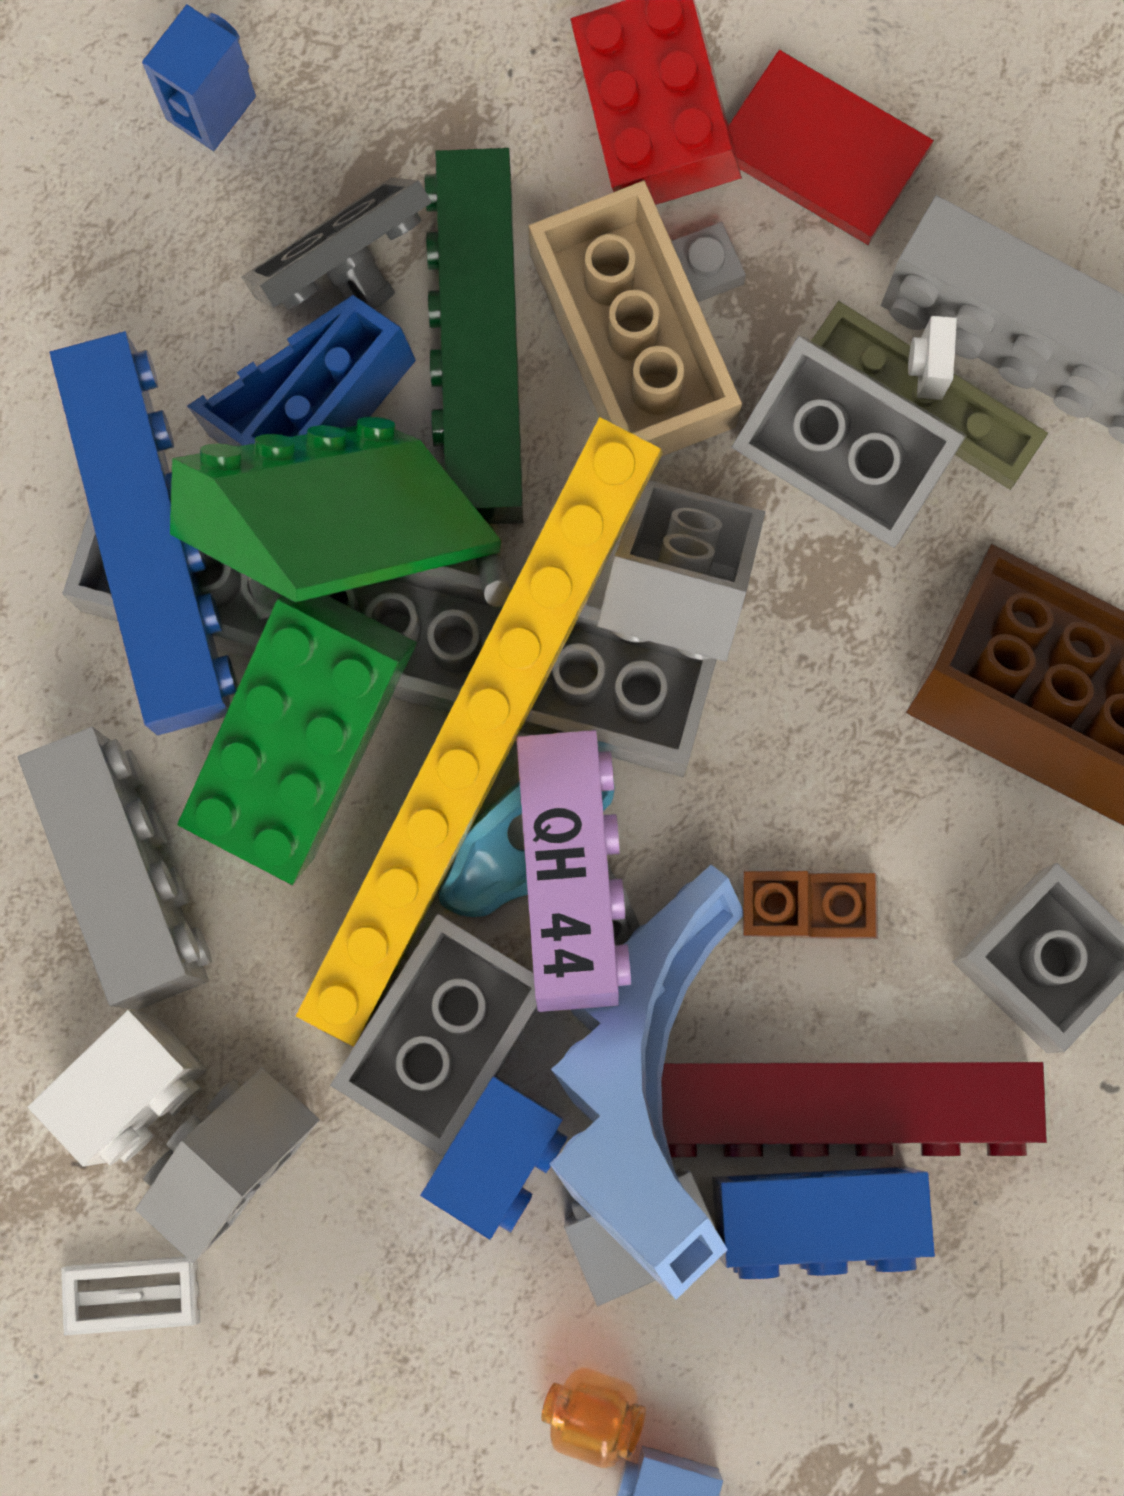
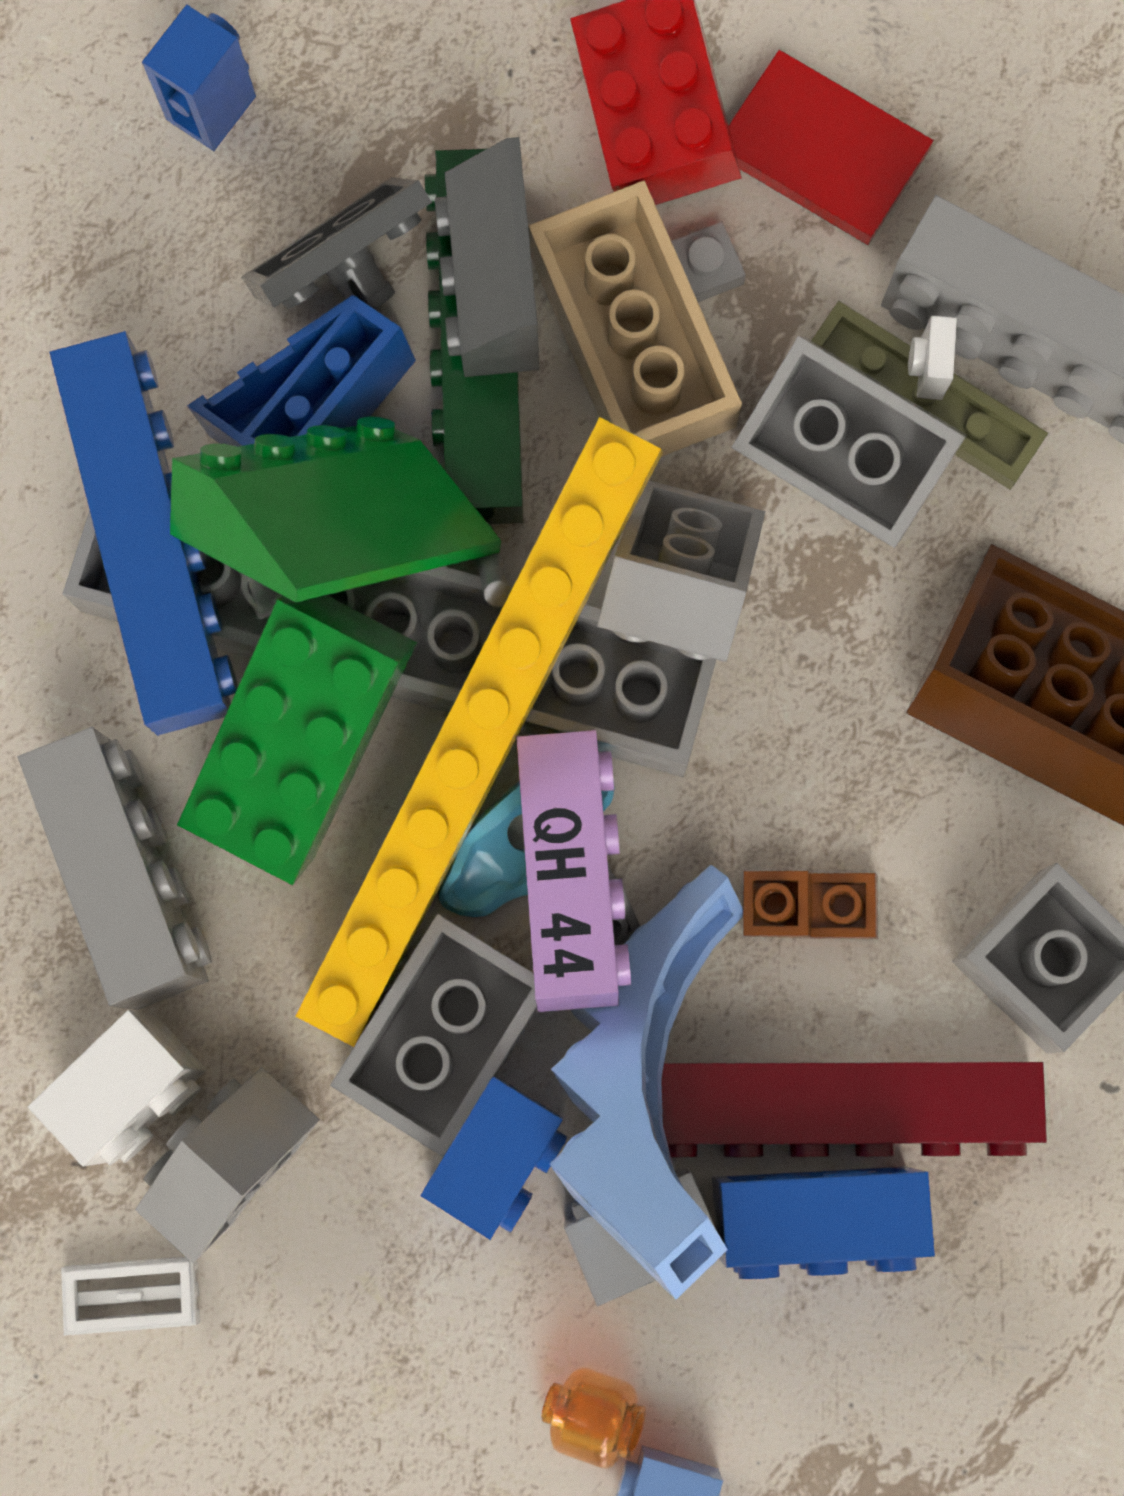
(489, 263): none -> dark grey slope

